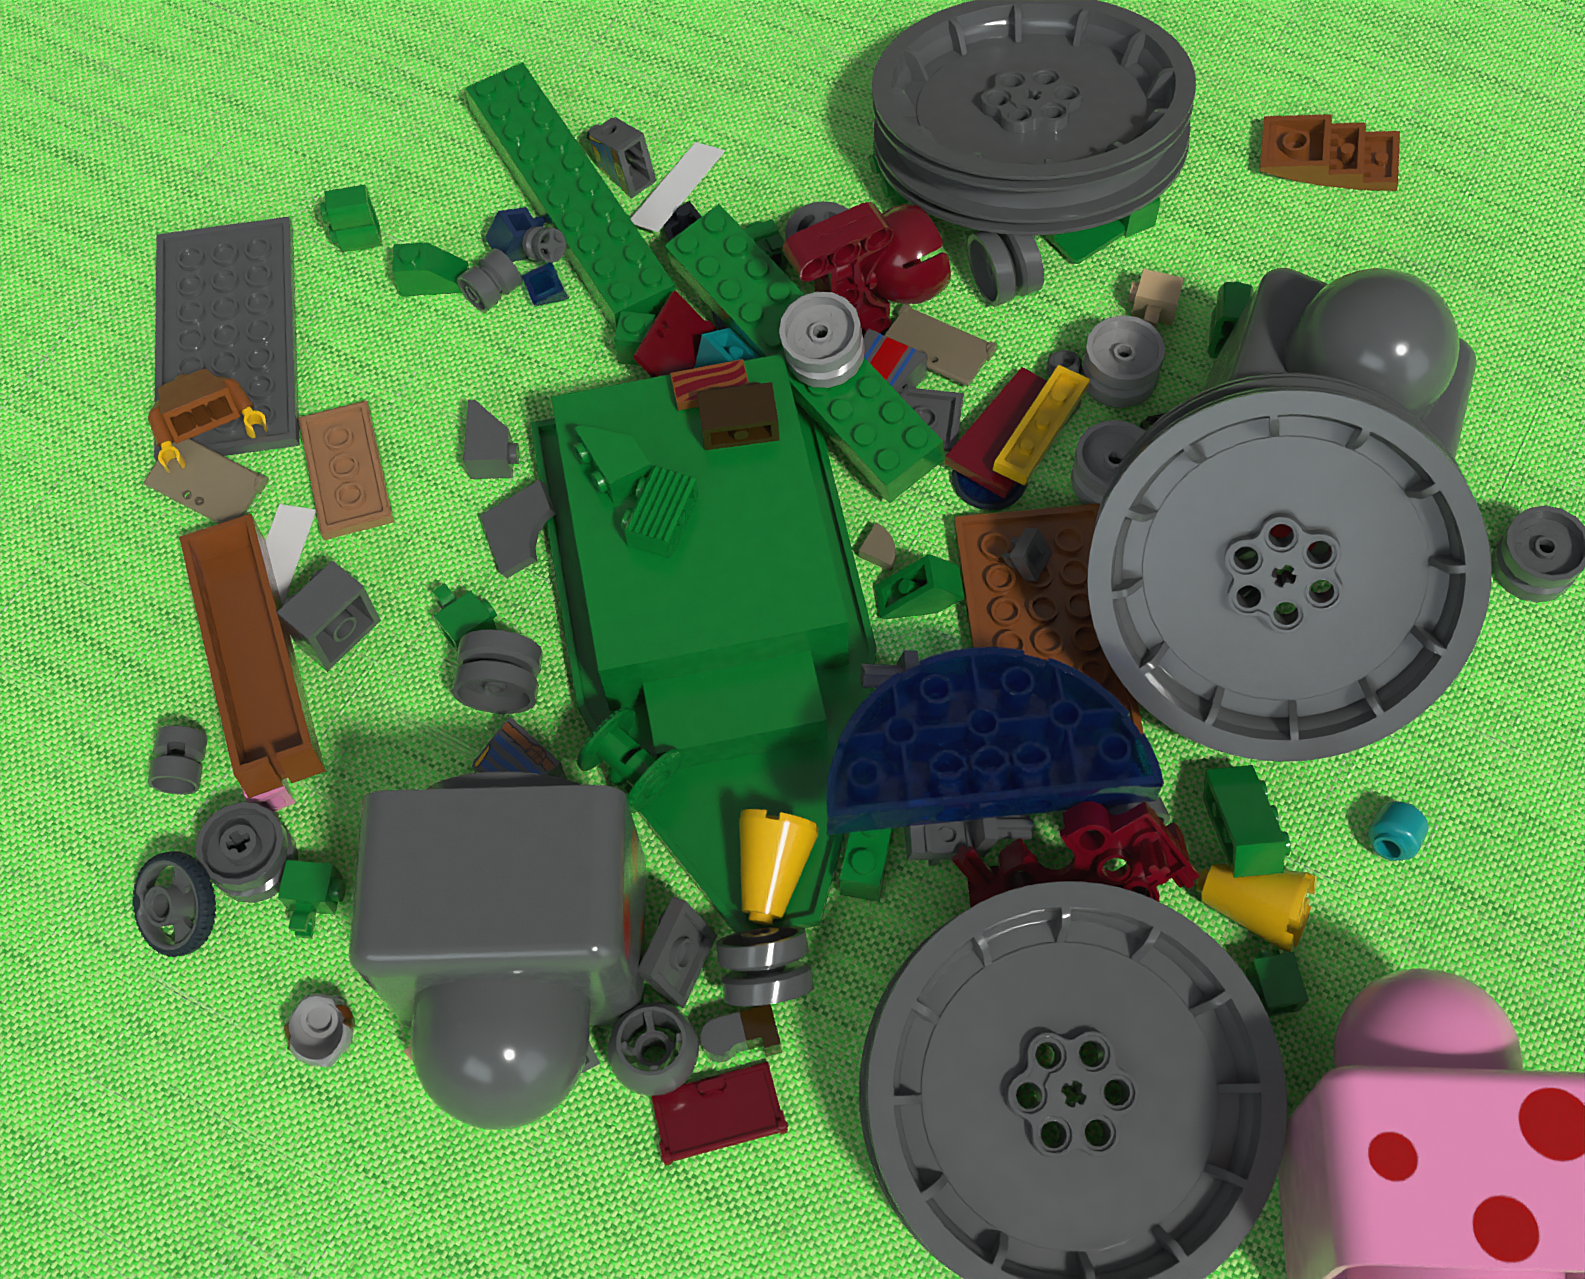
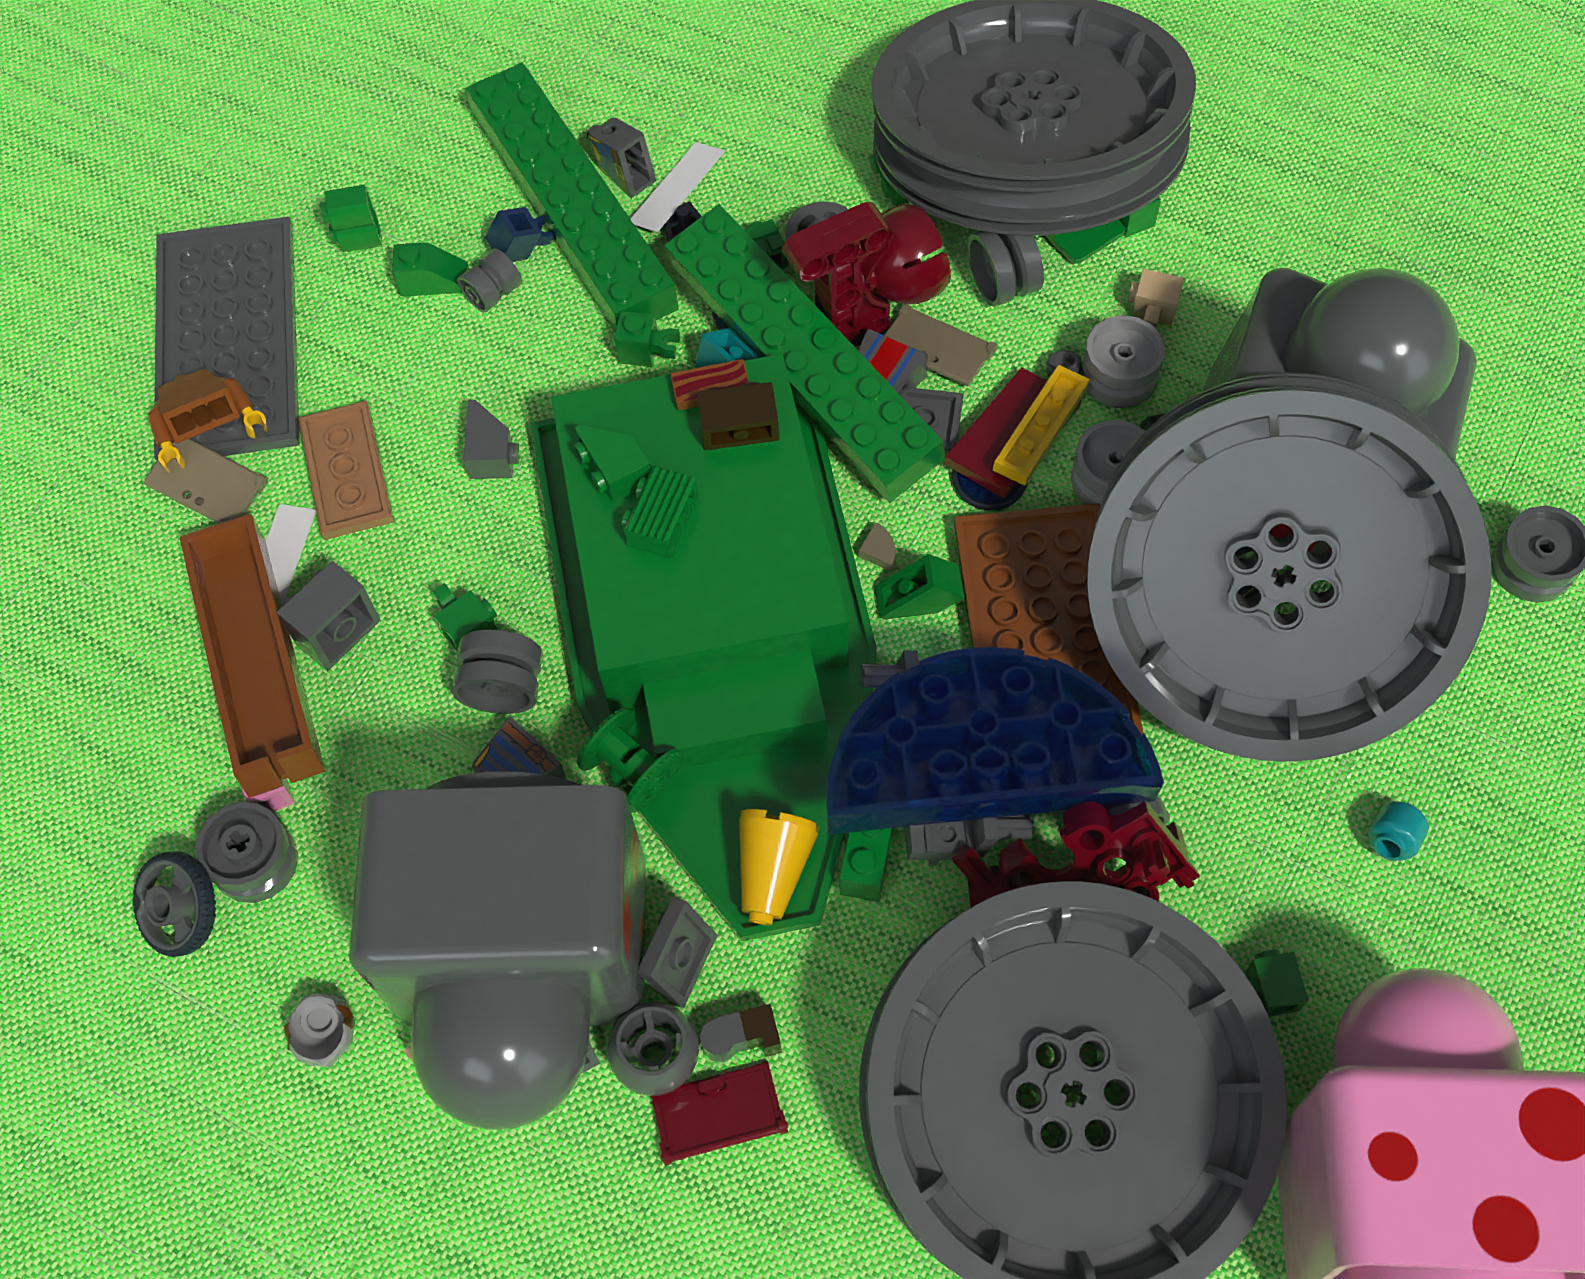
(177, 760): dark grey wheel -> none
(310, 890): green brick -> none
(515, 527): dark grey tile -> none
(545, 285): clear blue slope -> none
(550, 250): dark grey wheel -> none
(677, 344): dark red door -> none
(765, 965): dark grey wheel -> none
(822, 339): light grey wheel -> none
(1029, 554): dark grey tile -> none
(1231, 302): green brick -> none
(1245, 821): green brick -> none
(1264, 904): yellow cone -> none
(1330, 153): dark orange slope -> none

